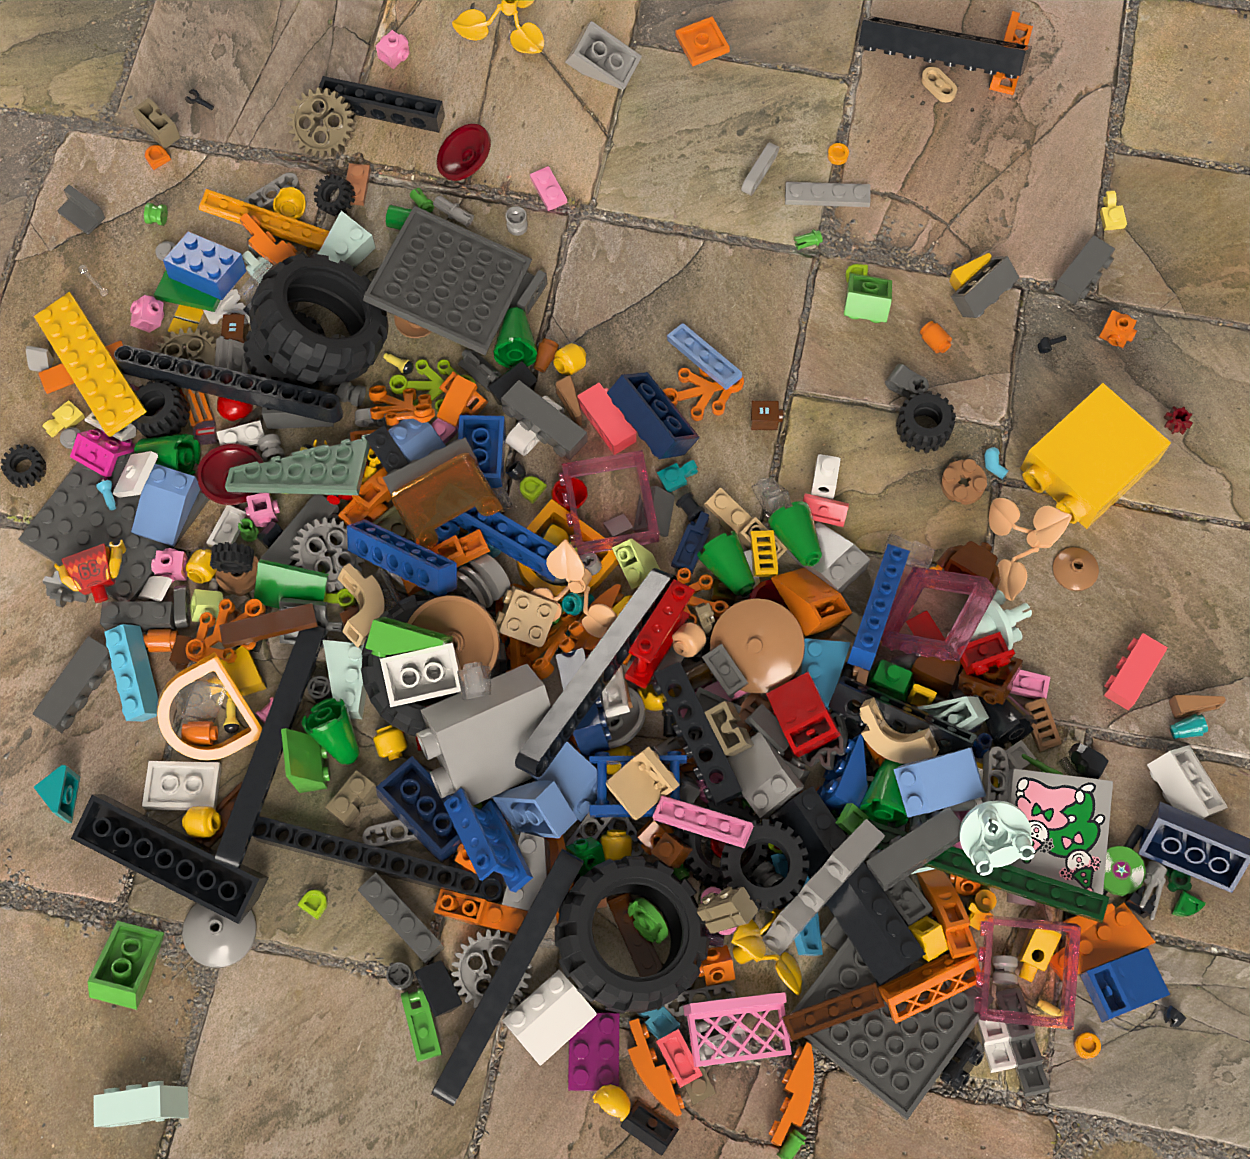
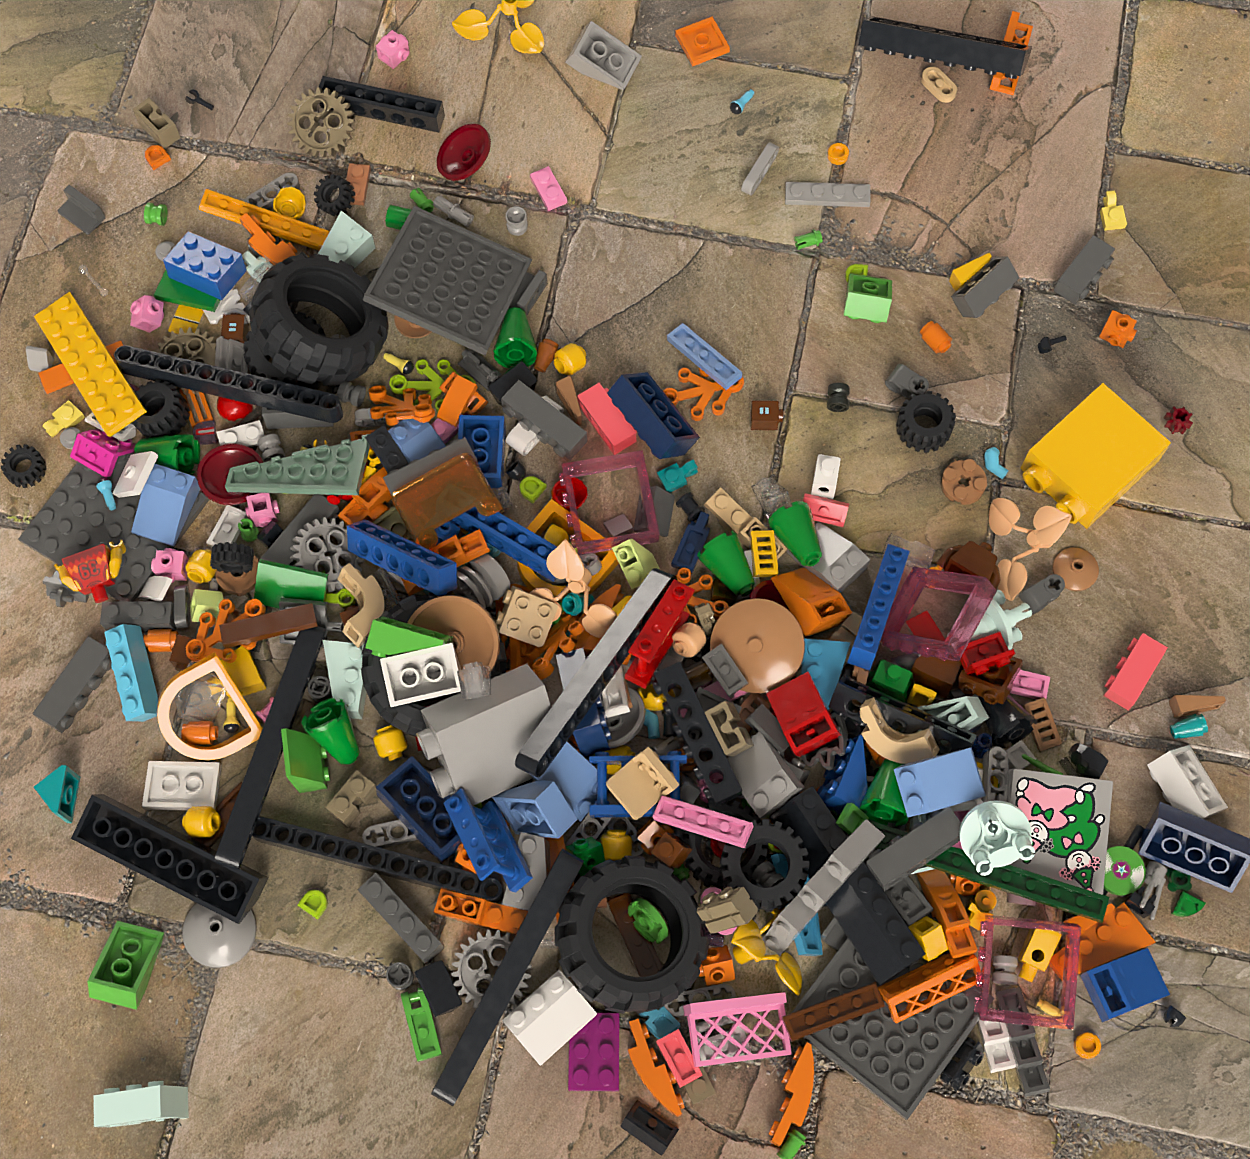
(613, 1101): yellow hair -> none
(652, 723): none -> medium azure arm
(738, 105): none -> medium azure piece
(838, 397): none -> pearl dark grey wheel
(1040, 595): none -> dark grey piece

